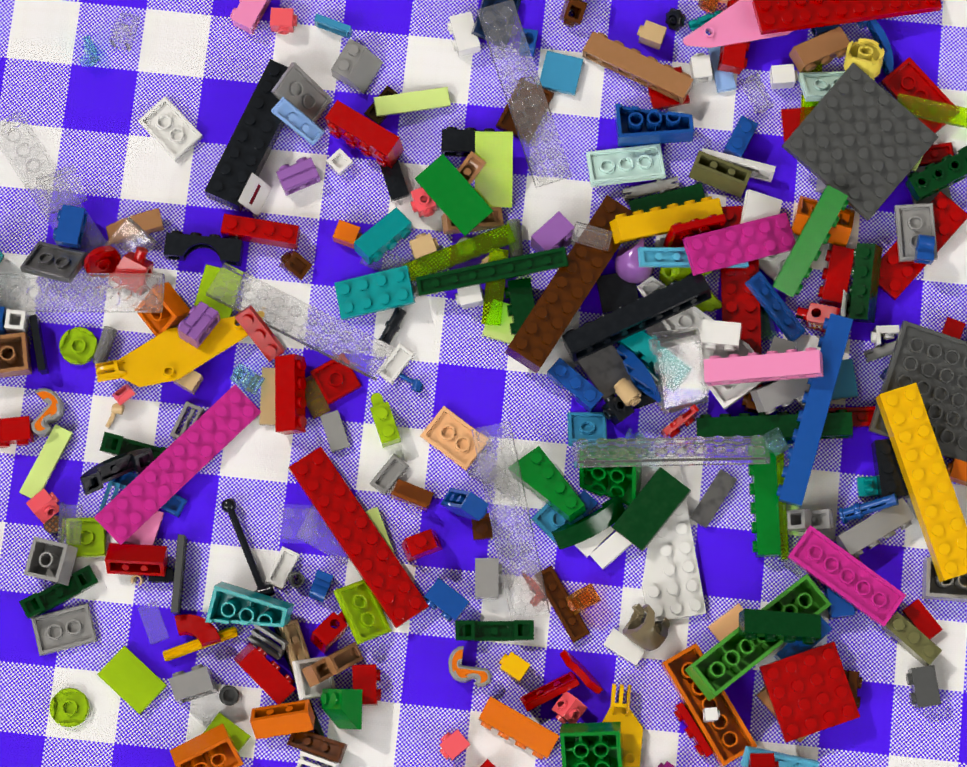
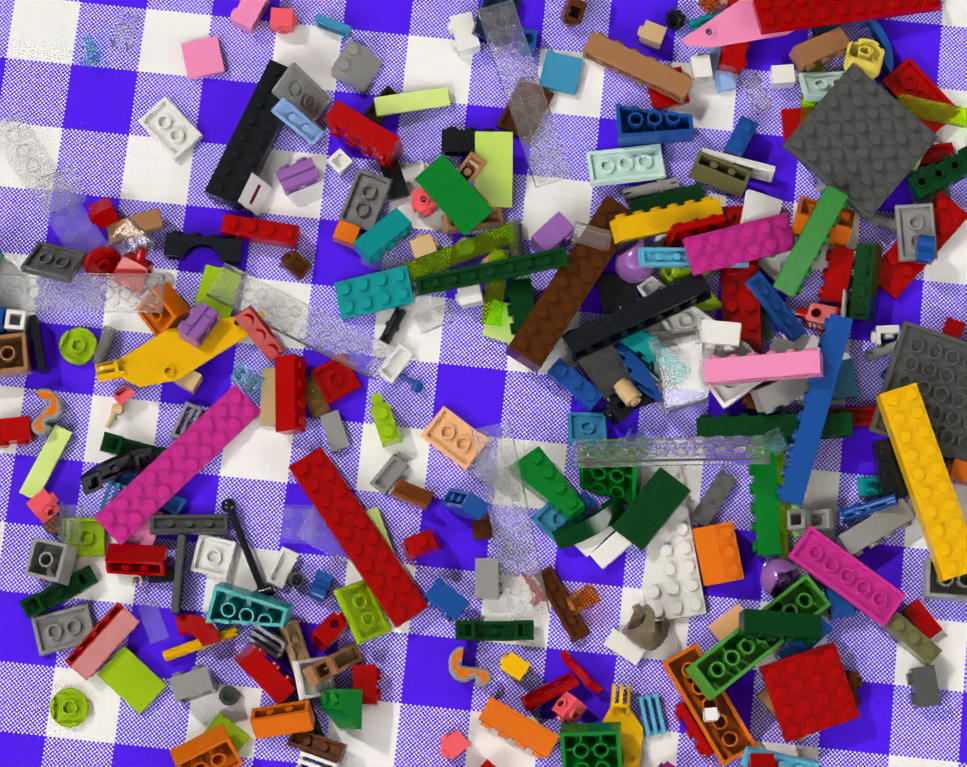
(70, 226): blue brick -> none
(102, 213): none -> red brick
(102, 641): none -> brick
(189, 524): none -> dark grey tile
(202, 58): none -> bright pink tile
(213, 556): none -> white tile
(365, 199): none -> flat silver tile
(412, 170): none -> white brick
(435, 318): none -> clear tile
(659, 712): none -> medium azure tile
(685, 419): red wing -> none
(718, 553): none -> orange slope
(777, 575): none -> medium lavender cylinder
(889, 226): none -> light grey piece

